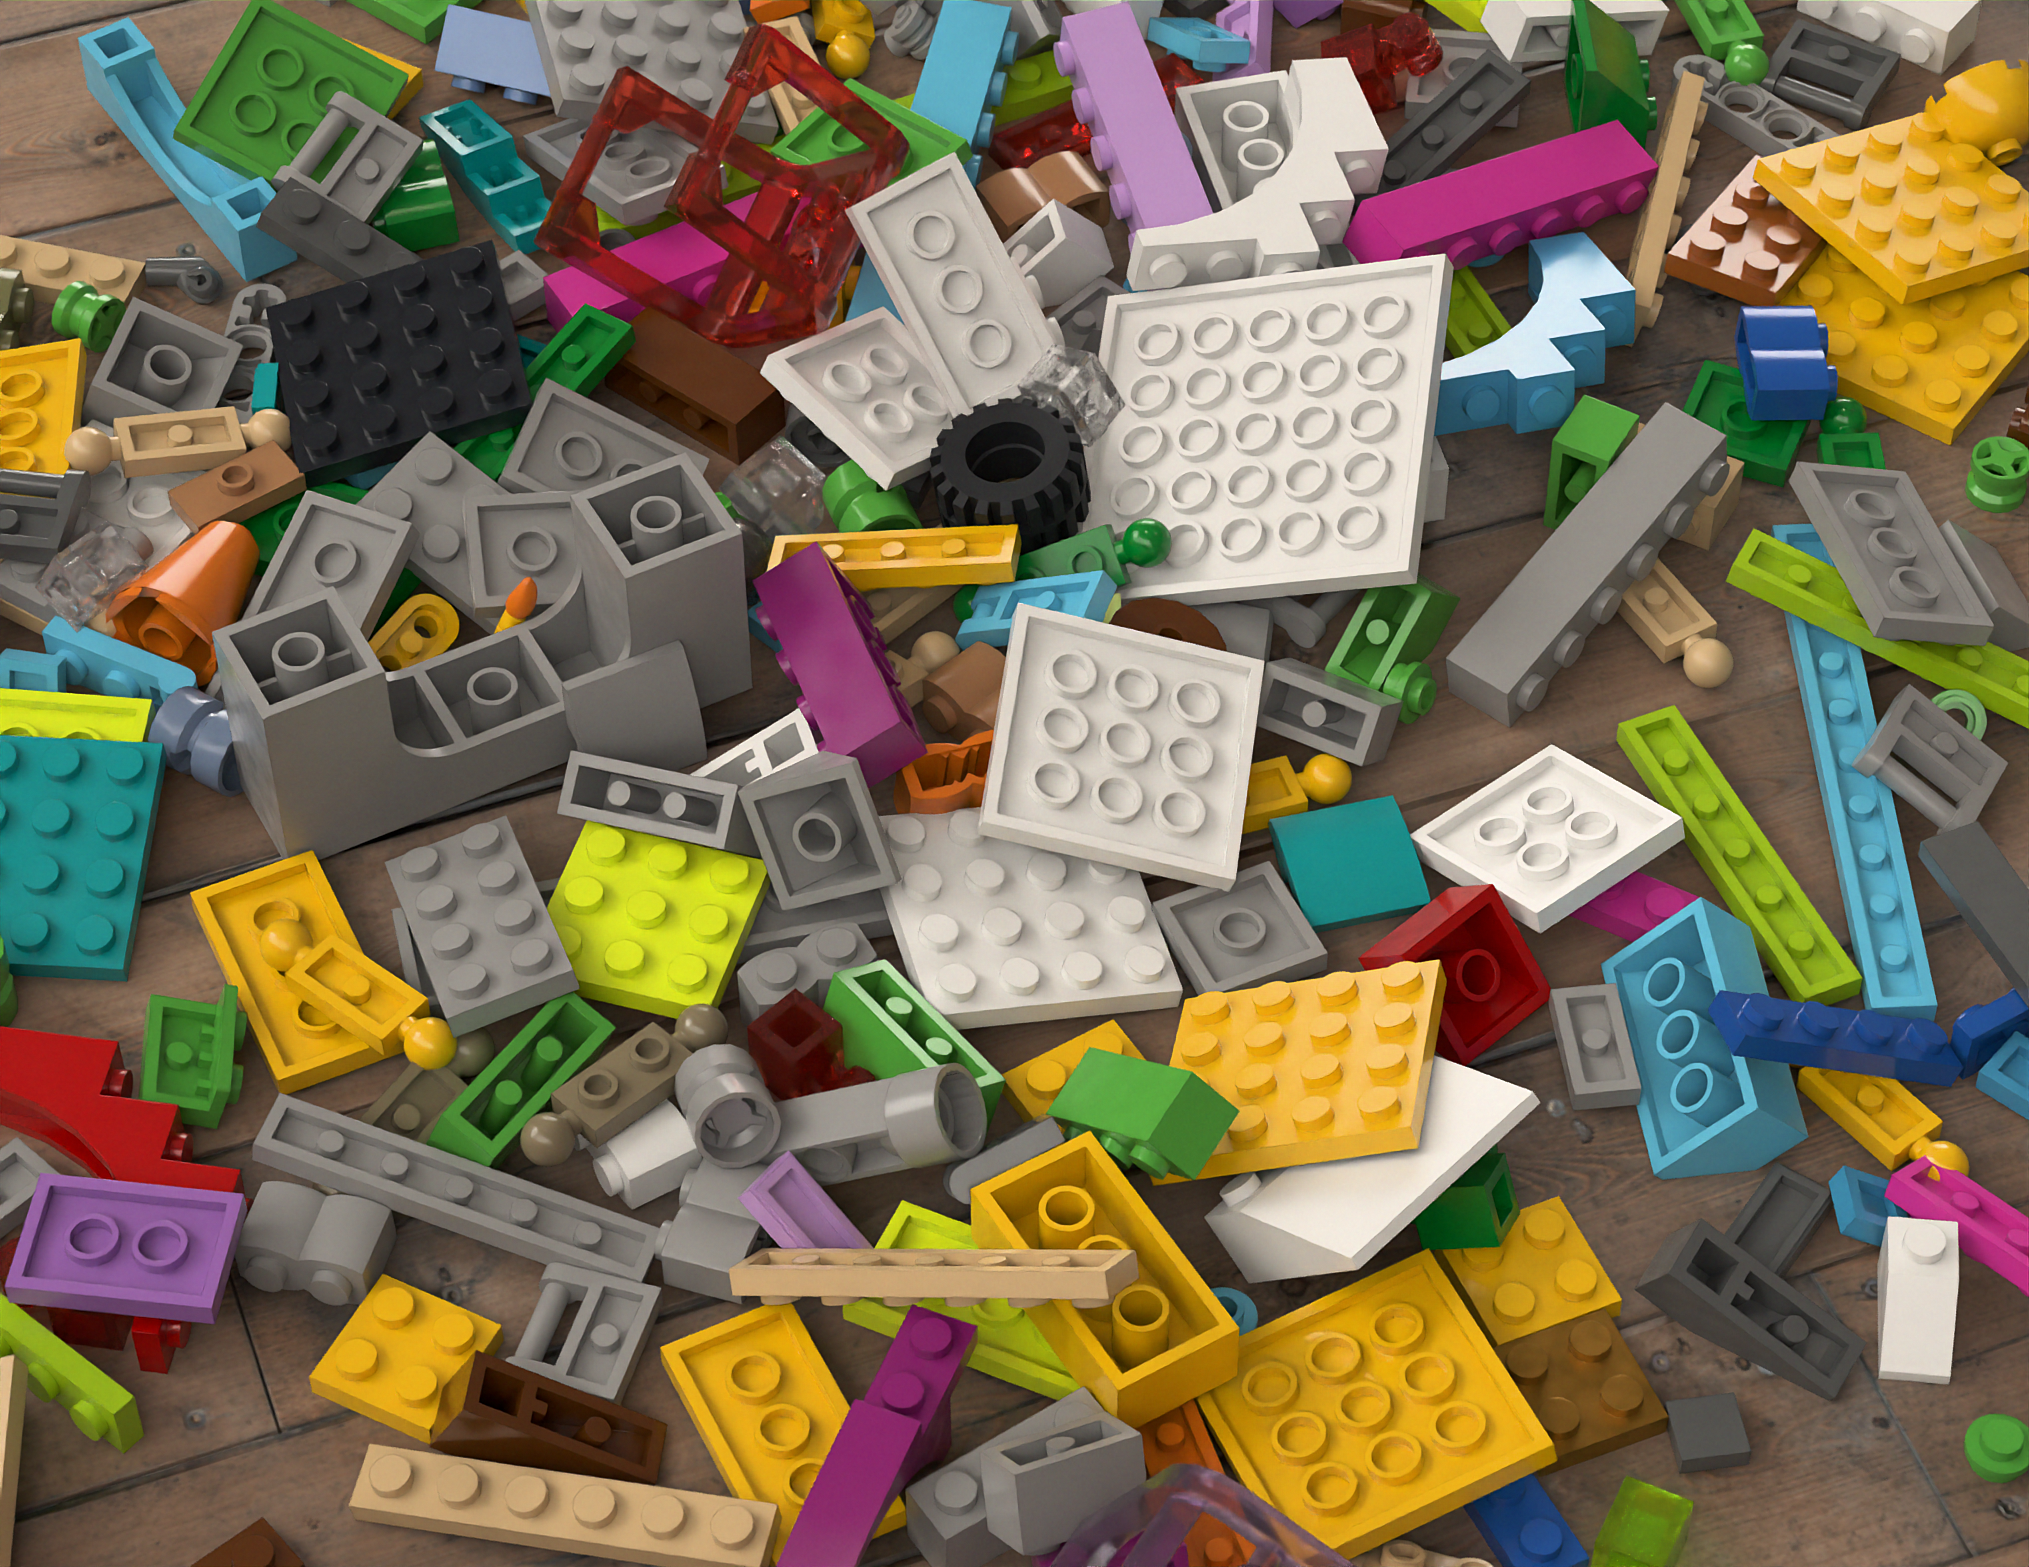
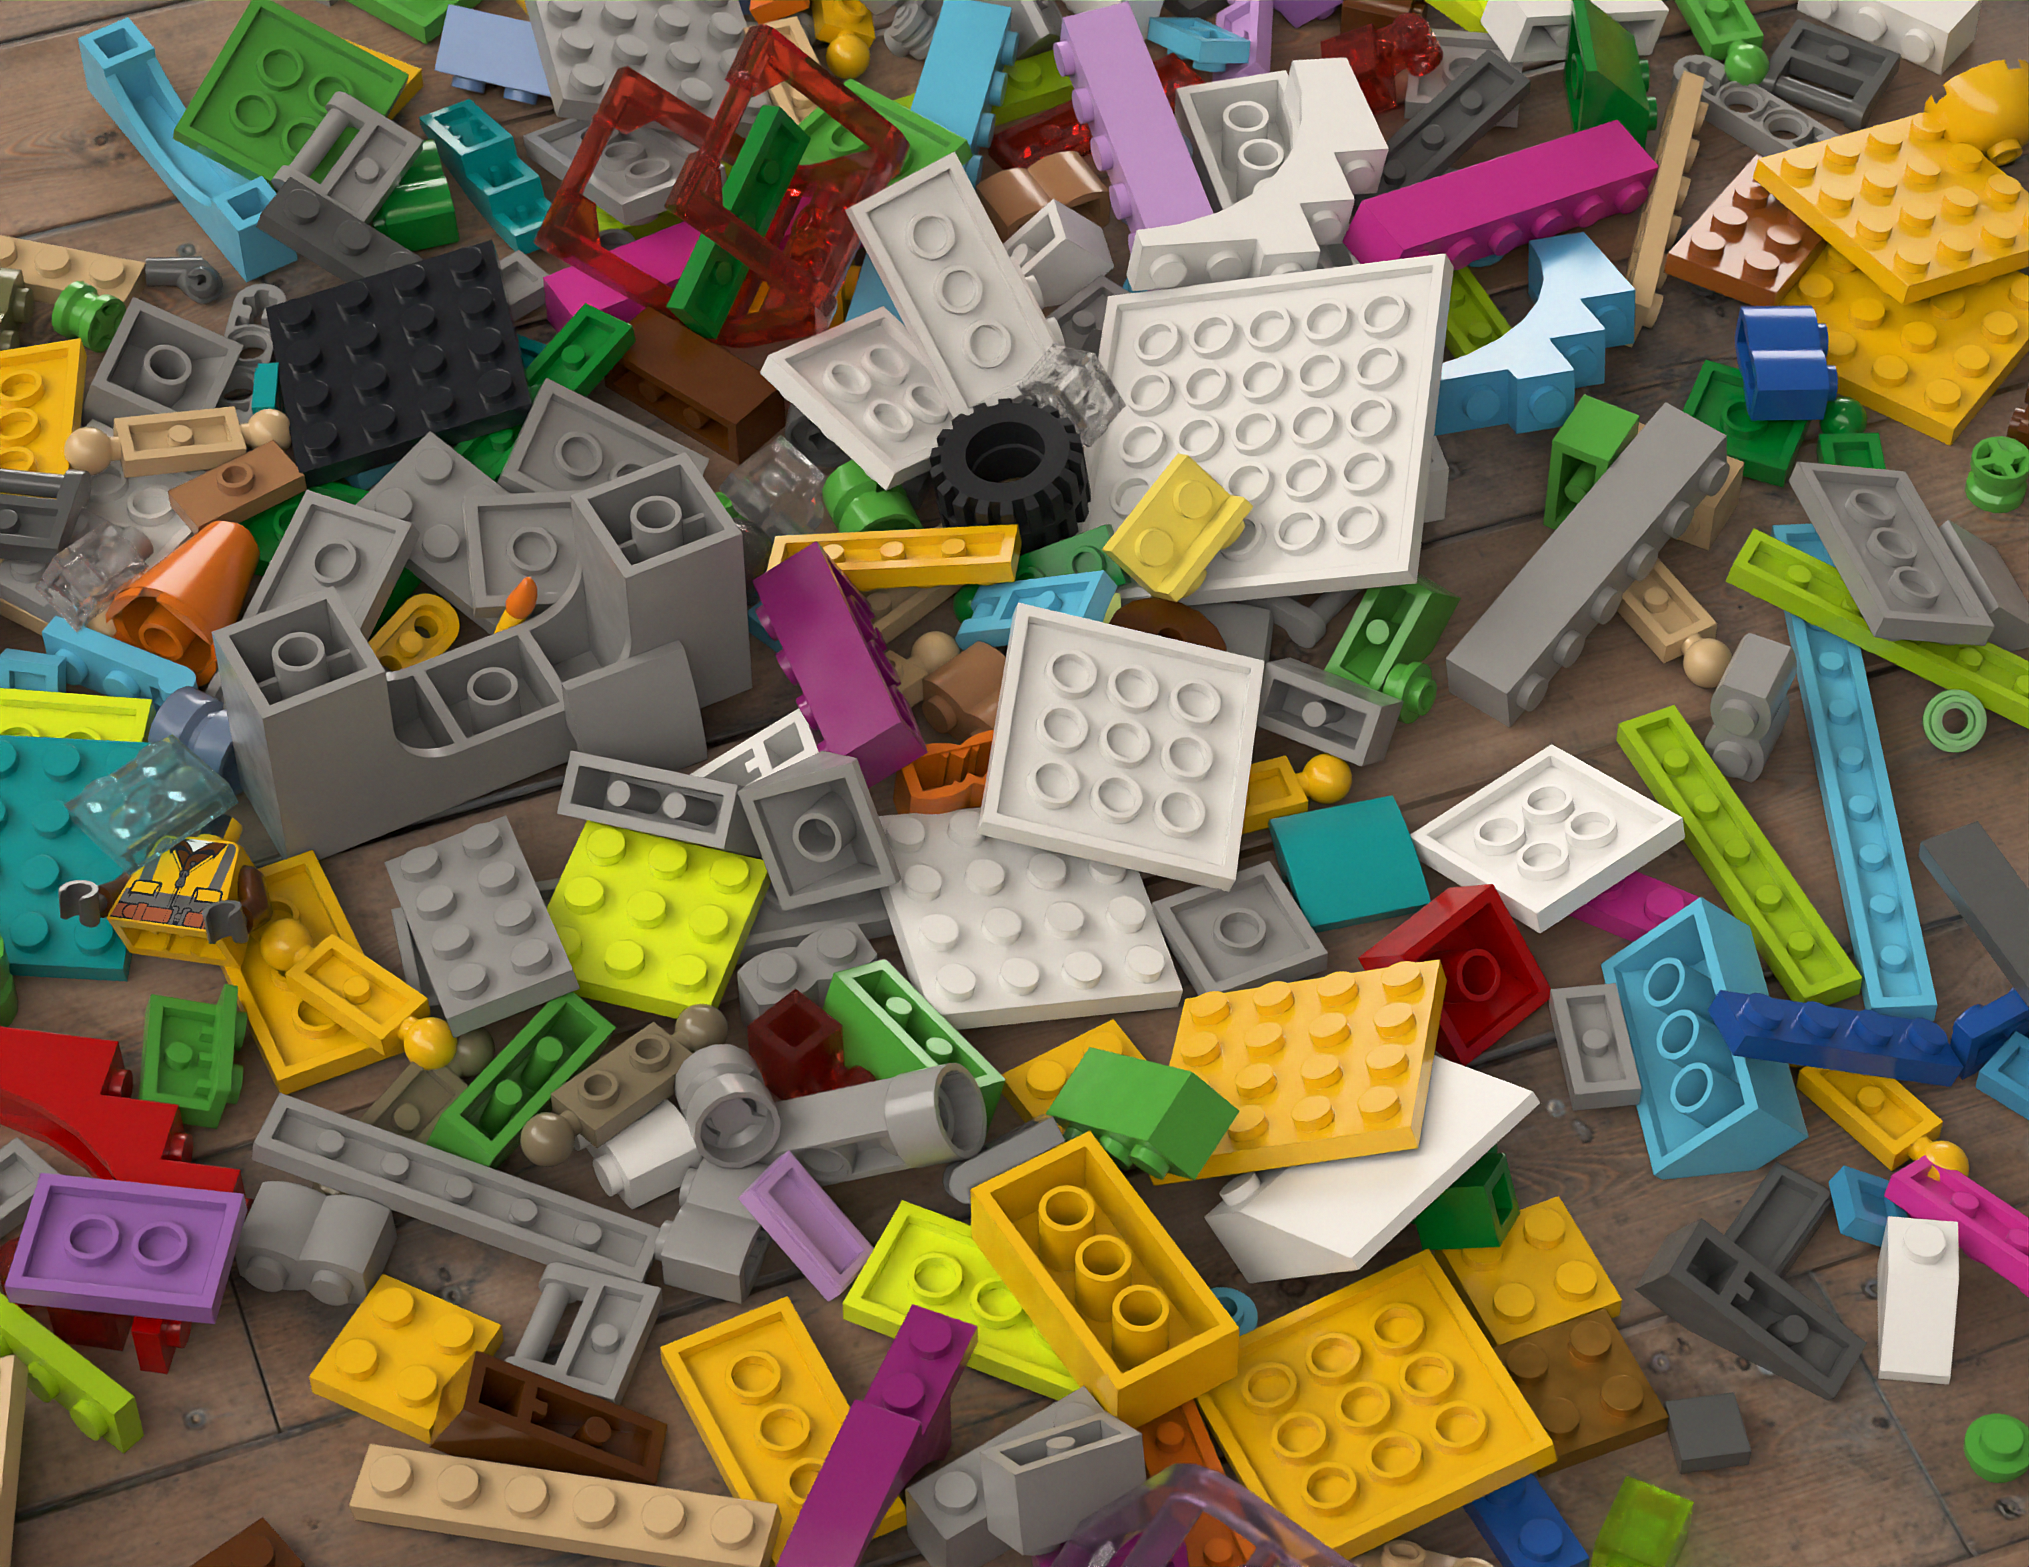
(150, 803): none -> clear light blue plate
(184, 904): none -> torso
(753, 195): none -> green plate
(956, 1275): tan plate -> none
(1177, 530): none -> light yellow bracket
(1750, 706): none -> light grey brick
(1937, 750): light grey plate -> none

